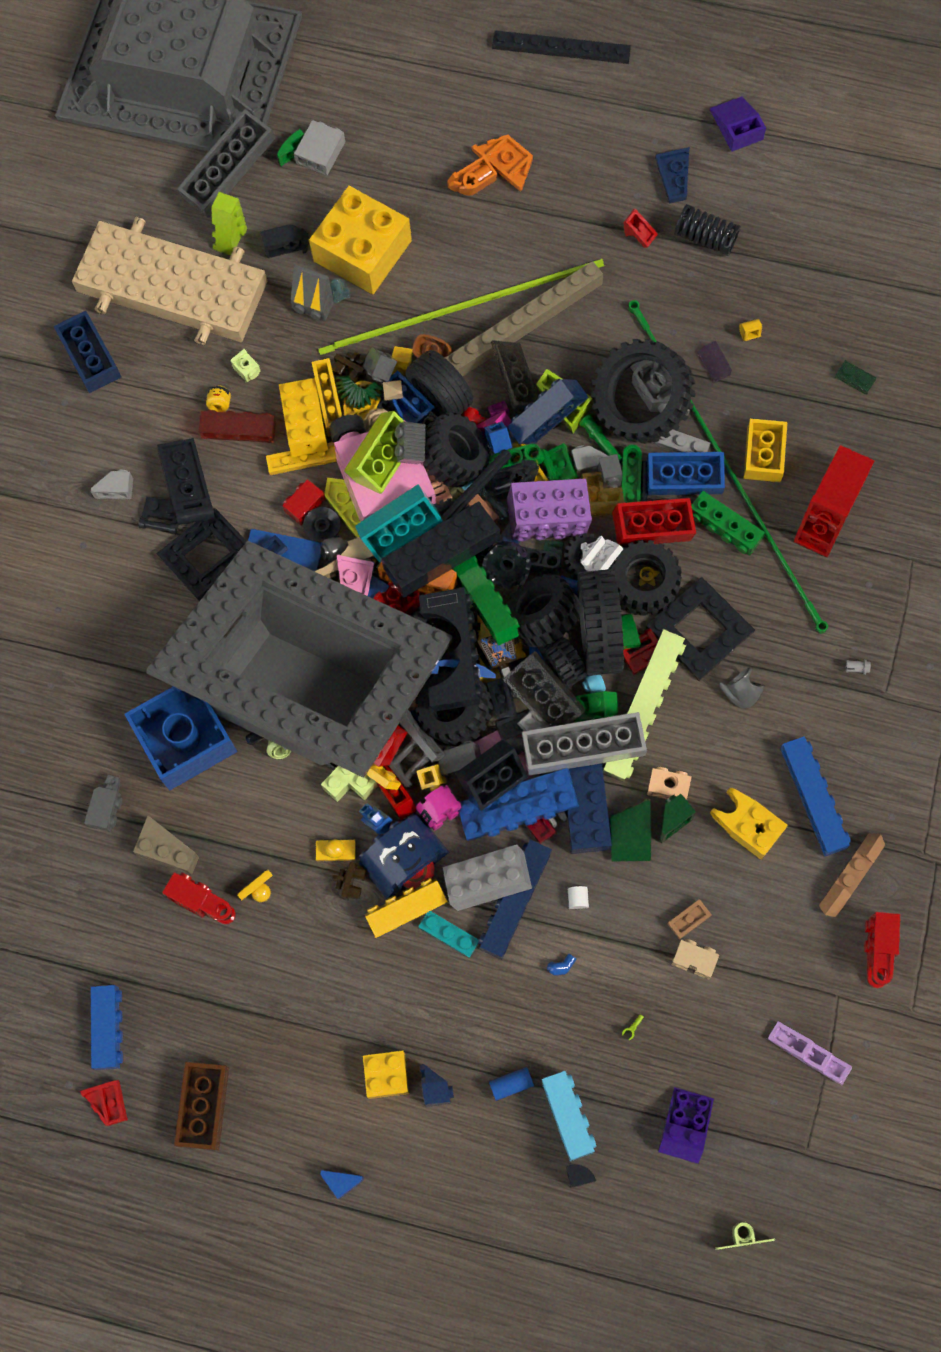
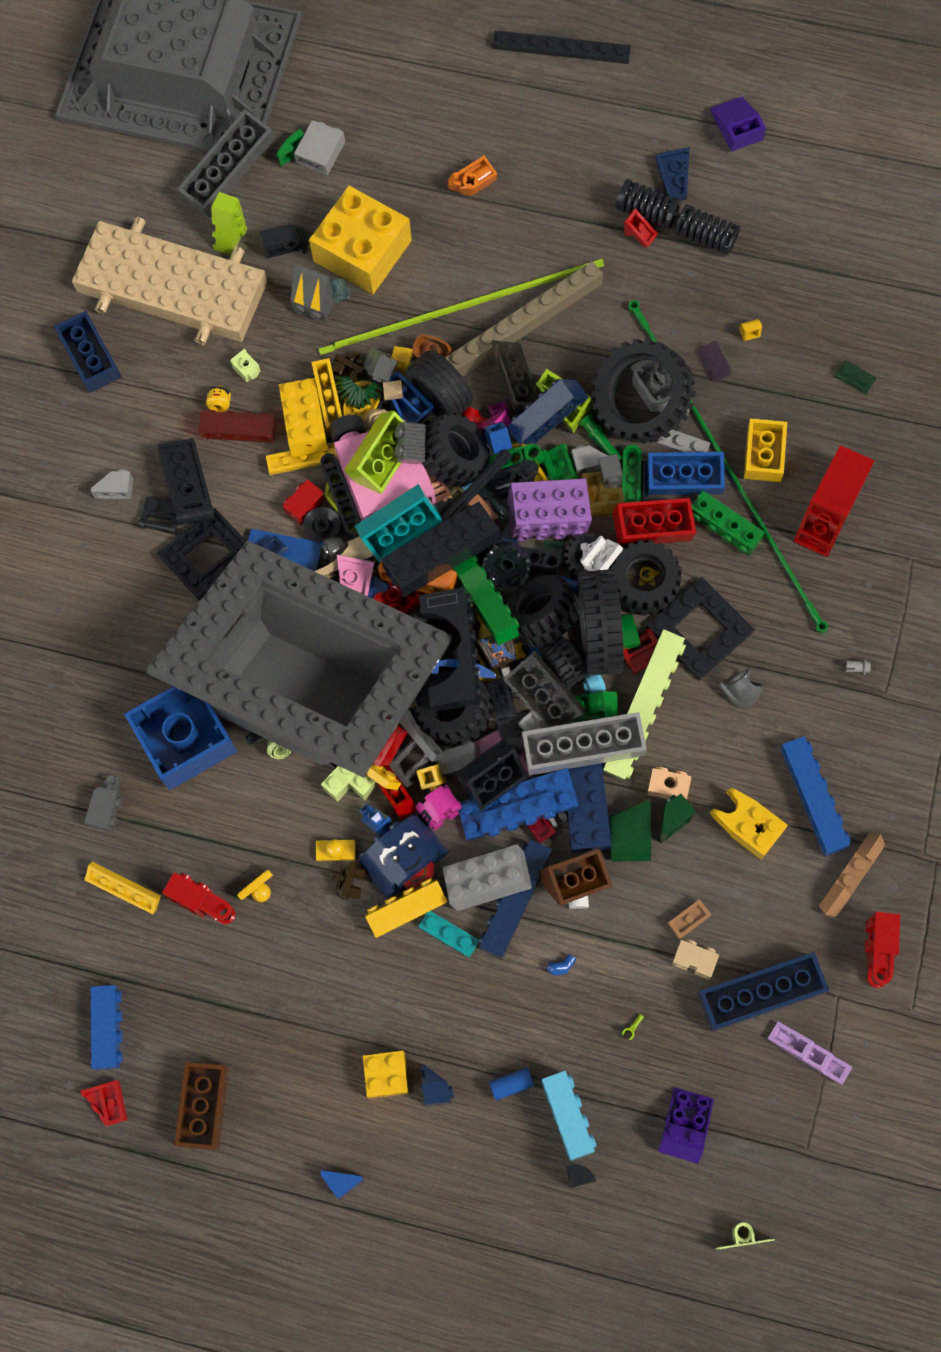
(122, 888): none -> yellow plate
(164, 848): dark tan wedge -> none
(338, 489): none -> black beam
(507, 159): orange wing -> none
(576, 877): none -> reddish brown slope
(644, 196): none -> black piece
(763, 992): none -> dark blue brick

